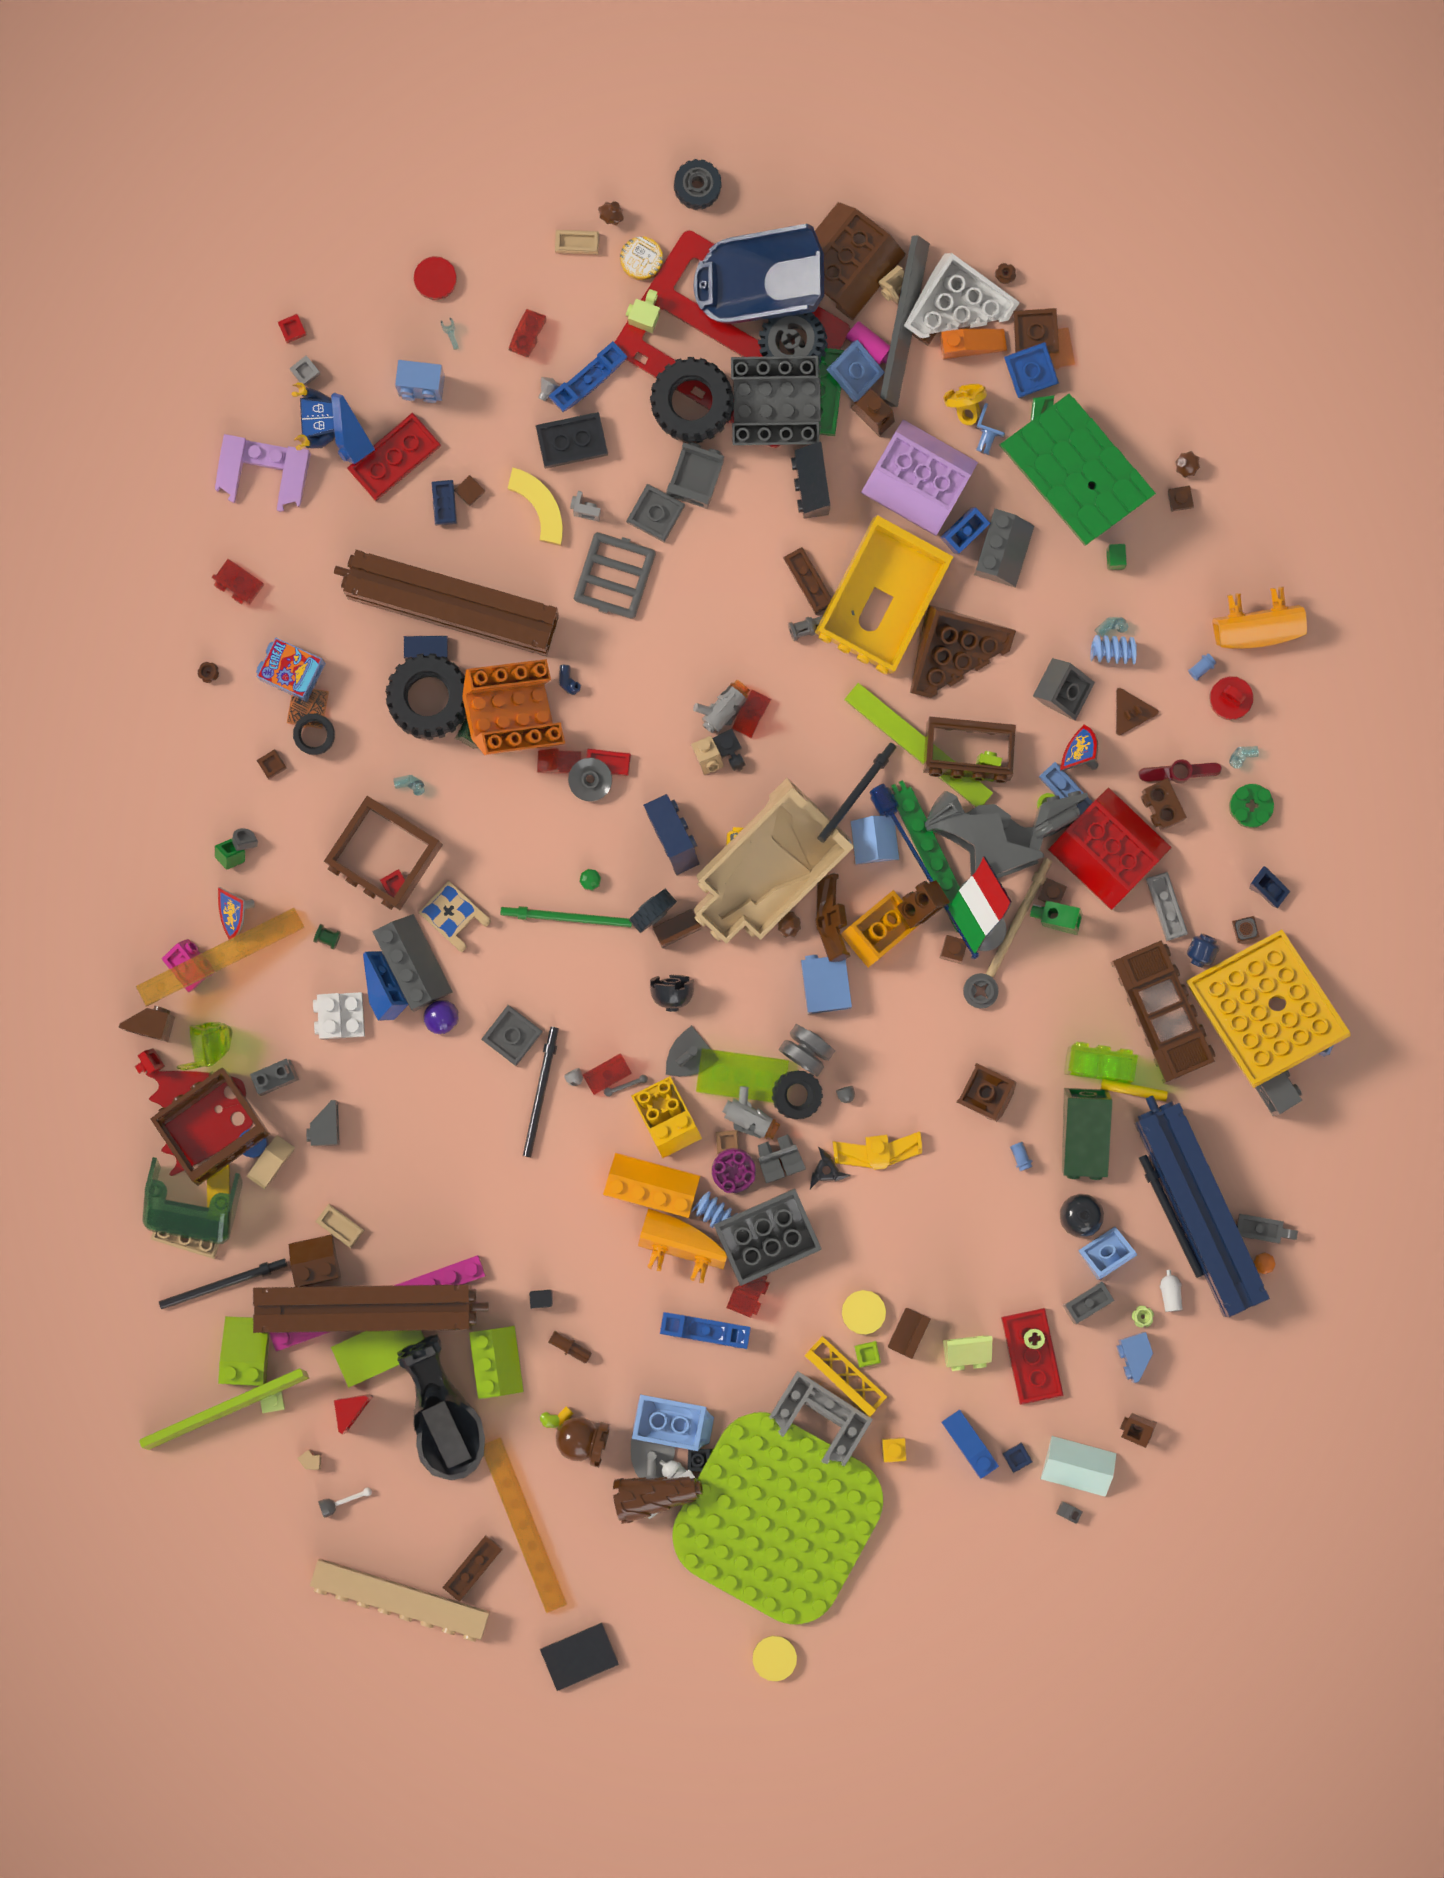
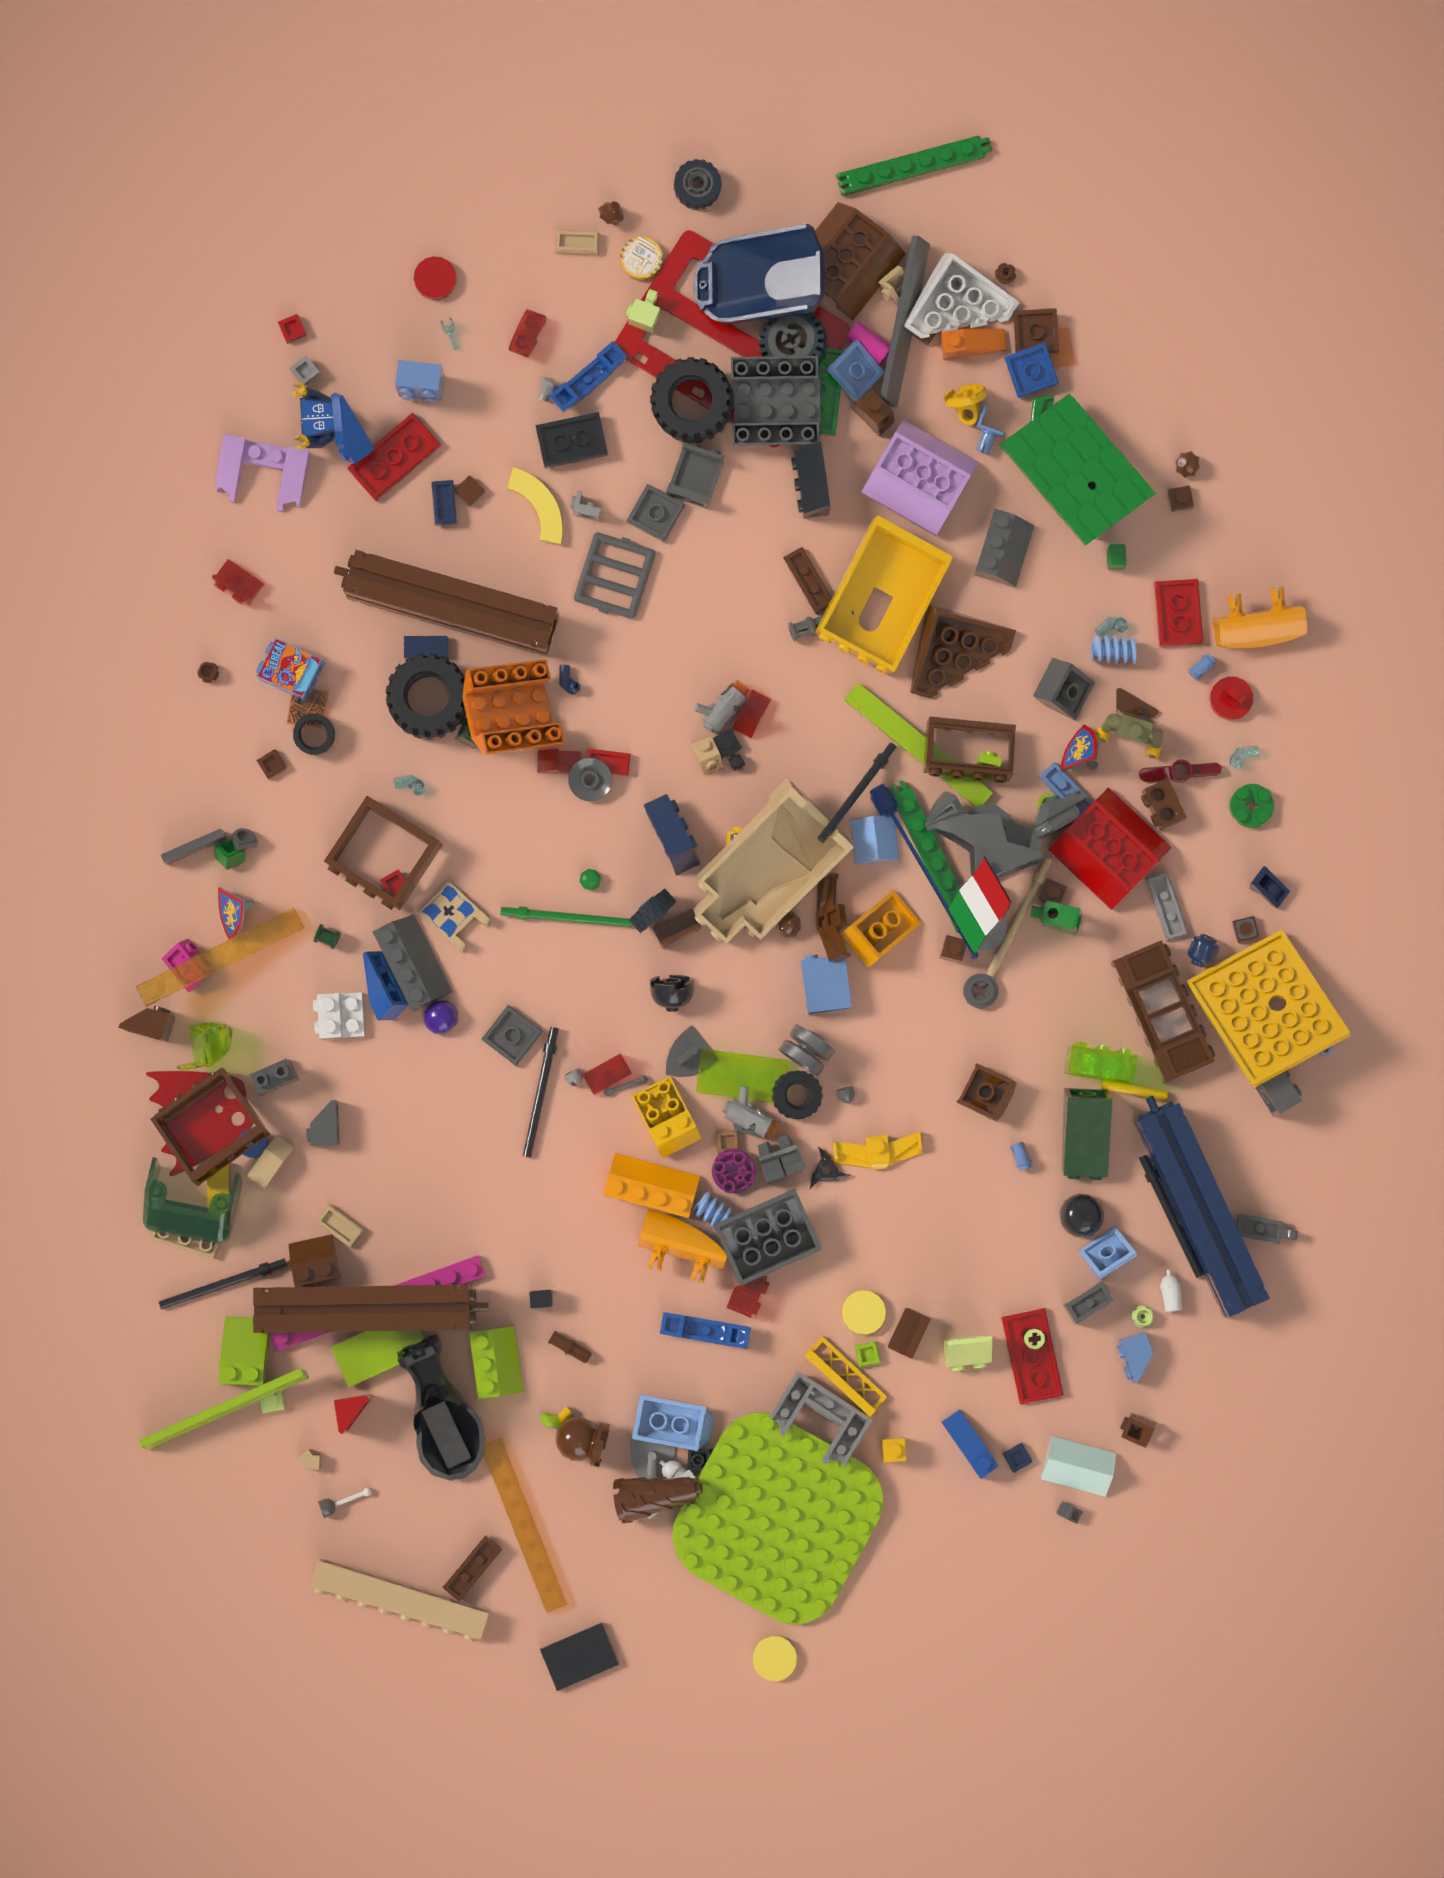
(149, 1062): red tile -> none
(193, 846): none -> dark grey tile
(913, 165): none -> green hinge
(923, 903): reddish brown brick -> none
(965, 530): blue brick -> none
(1134, 728): none -> olive torso
(1178, 612): none -> red tile
(1264, 1263): orange tile -> none

